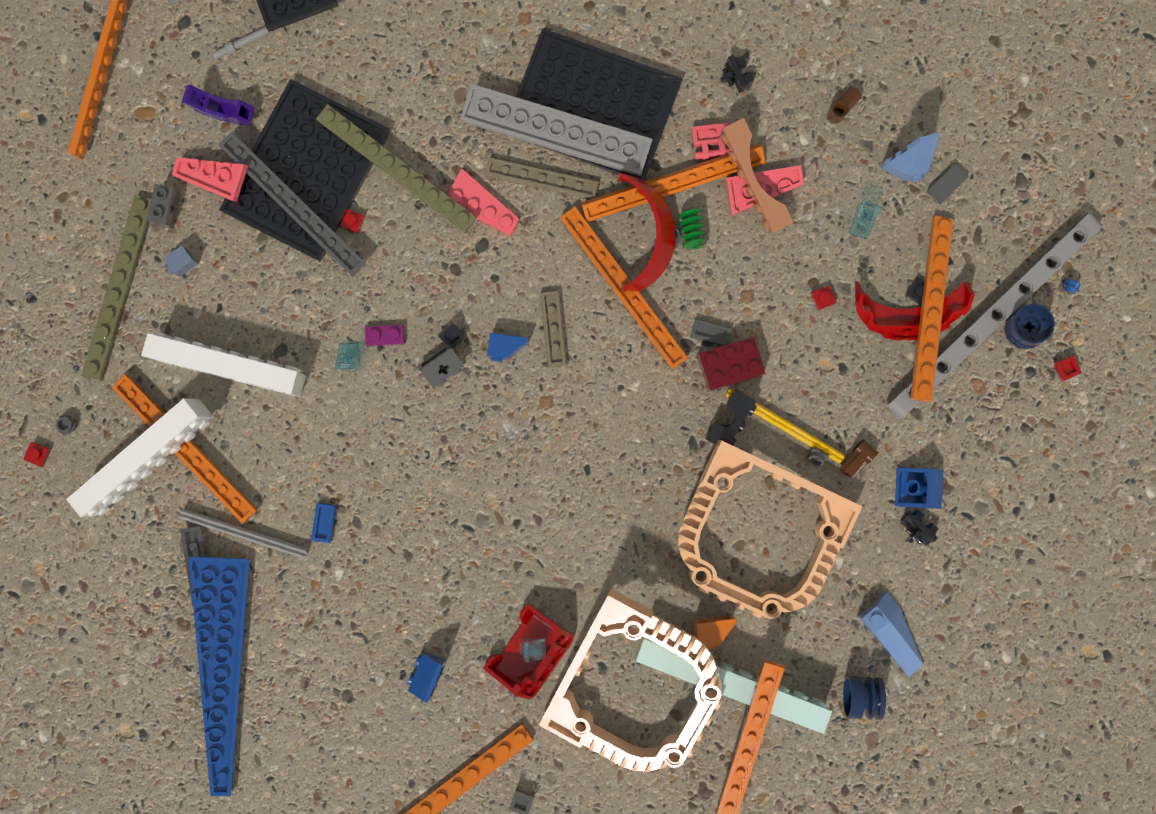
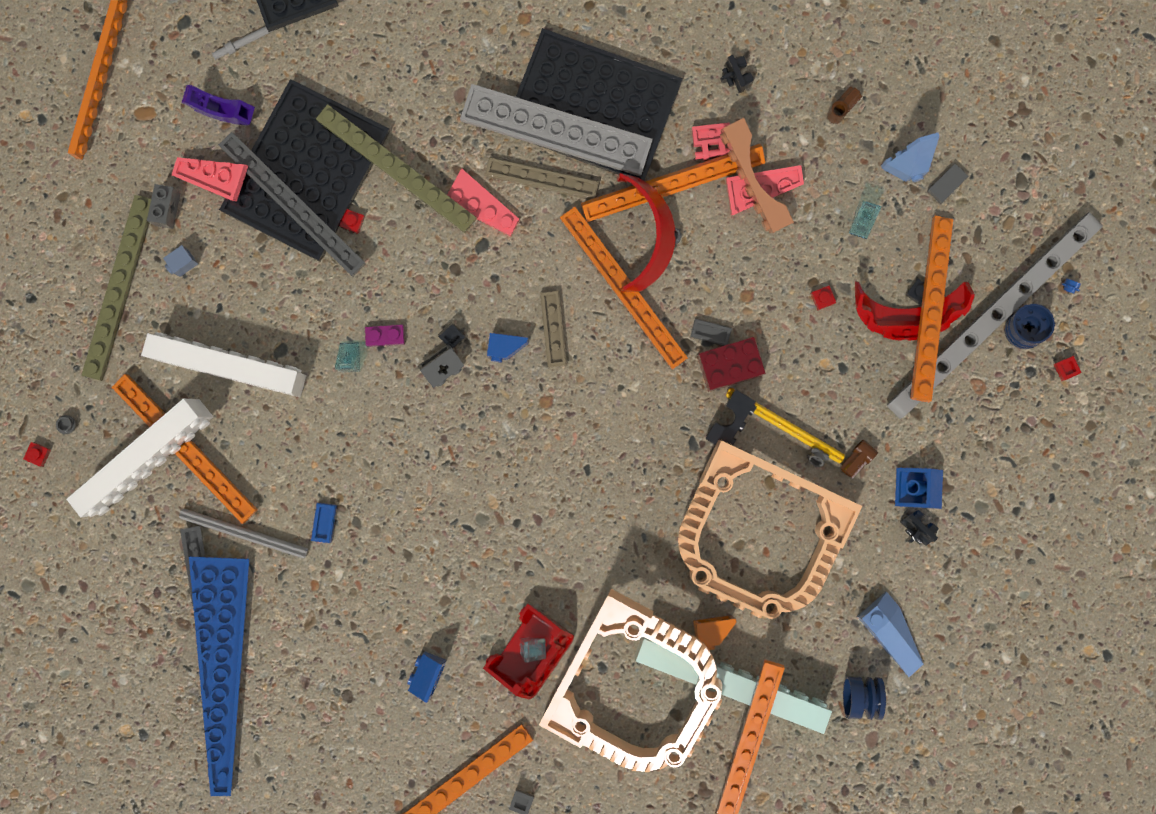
(691, 229): green piece -> none

